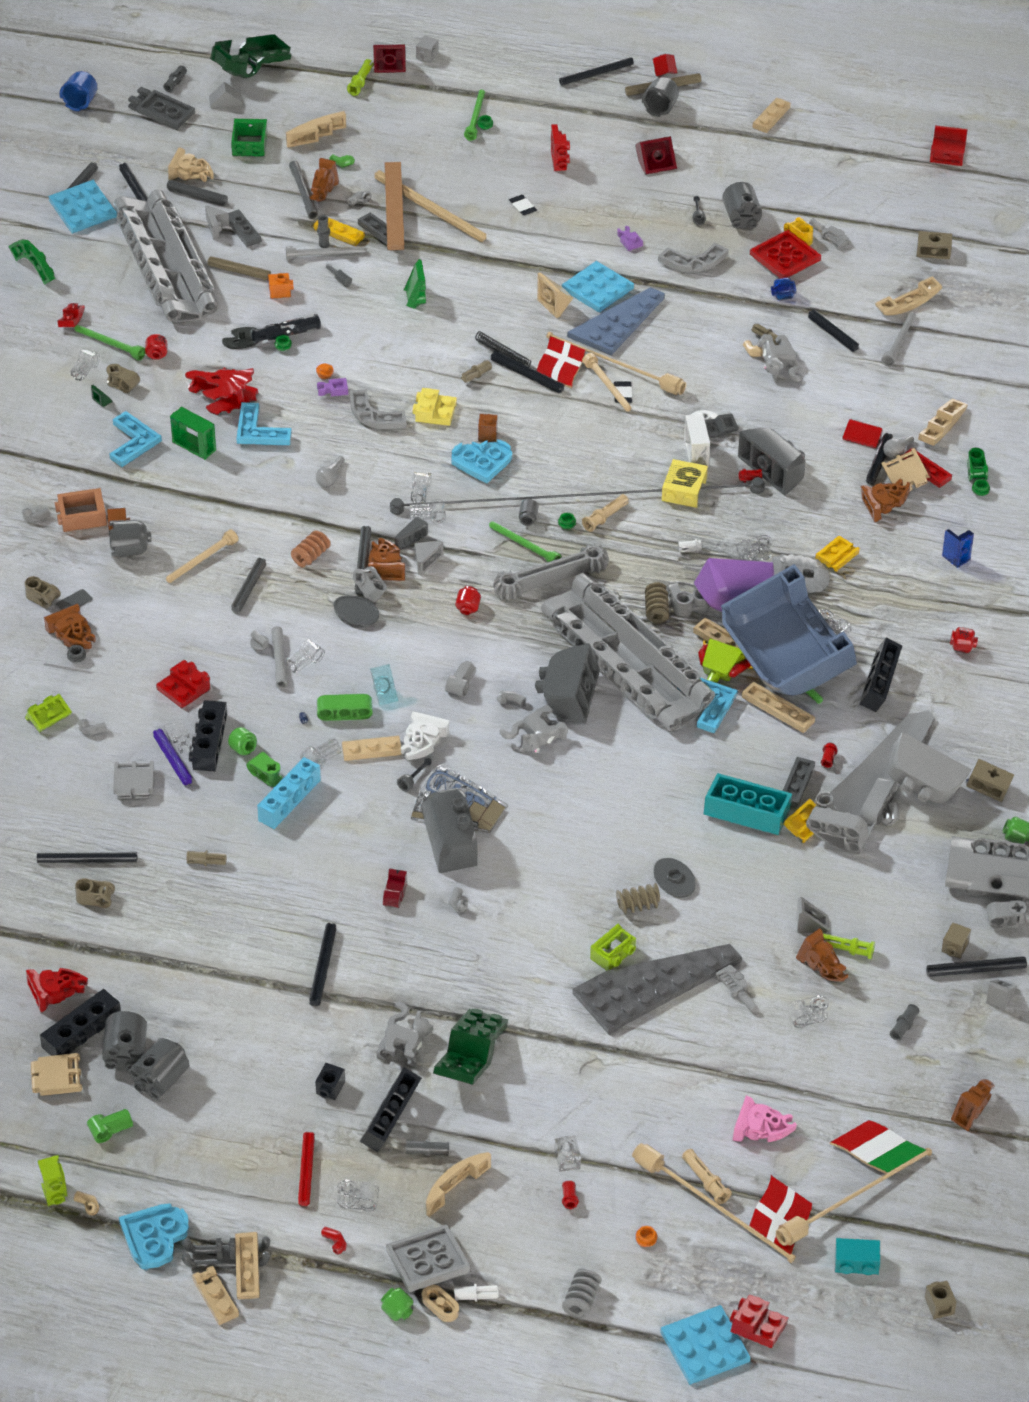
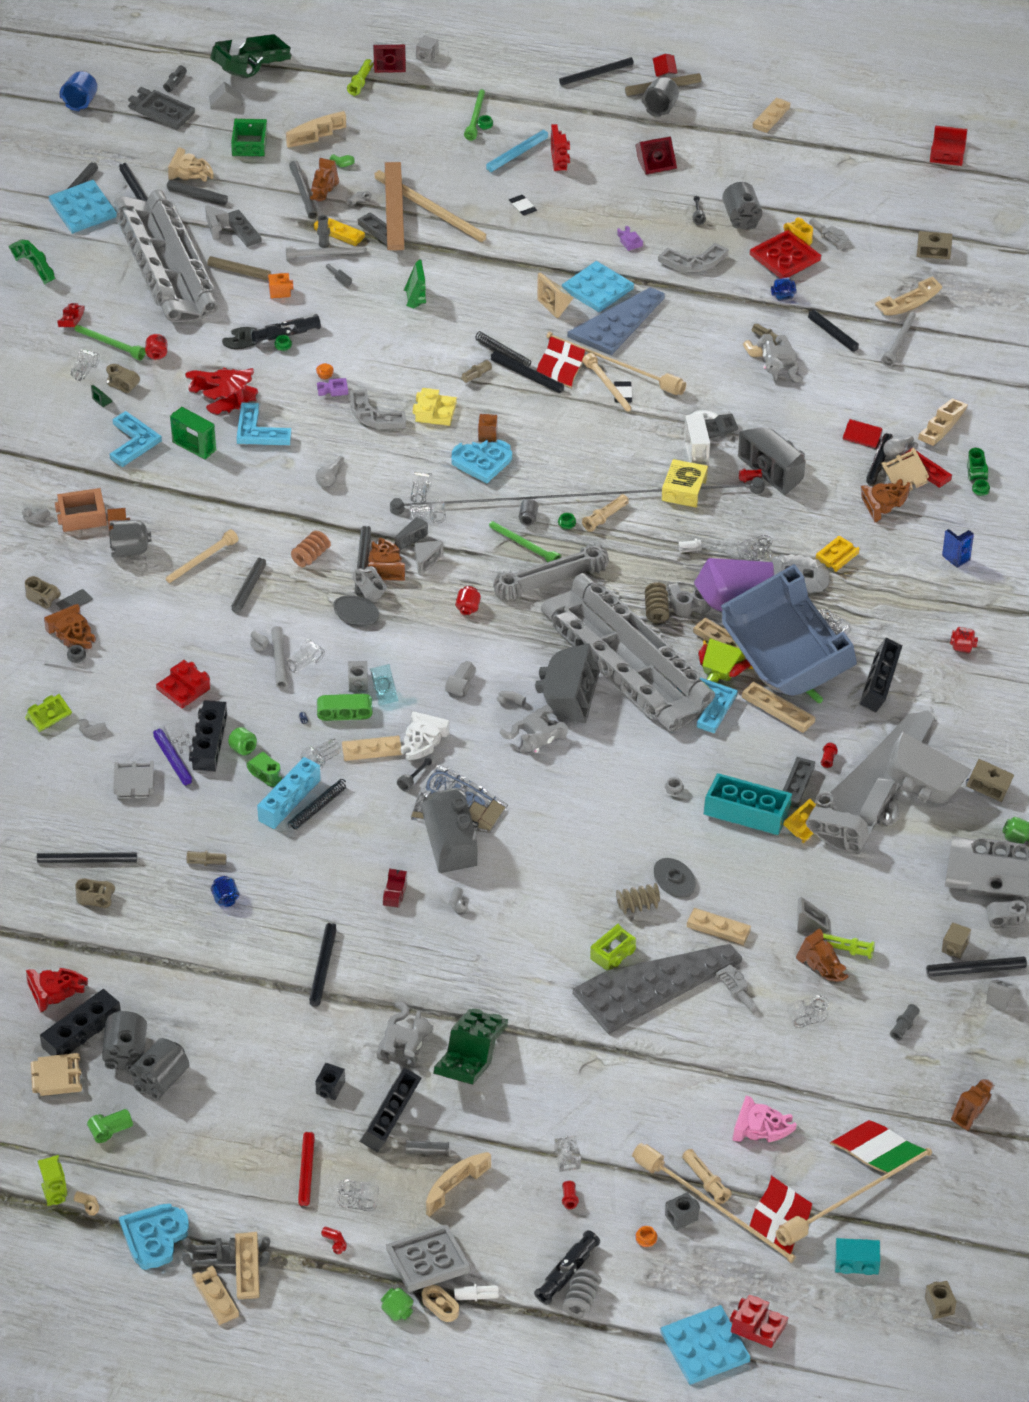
(225, 891): none -> clear blue head
(315, 802): none -> black piece
(358, 675): none -> light grey brick
(517, 150): none -> medium azure axle
(568, 1265): none -> black piece
(674, 786): none -> light grey plate
(675, 1213): none -> dark grey brick
(718, 926): none -> tan plate

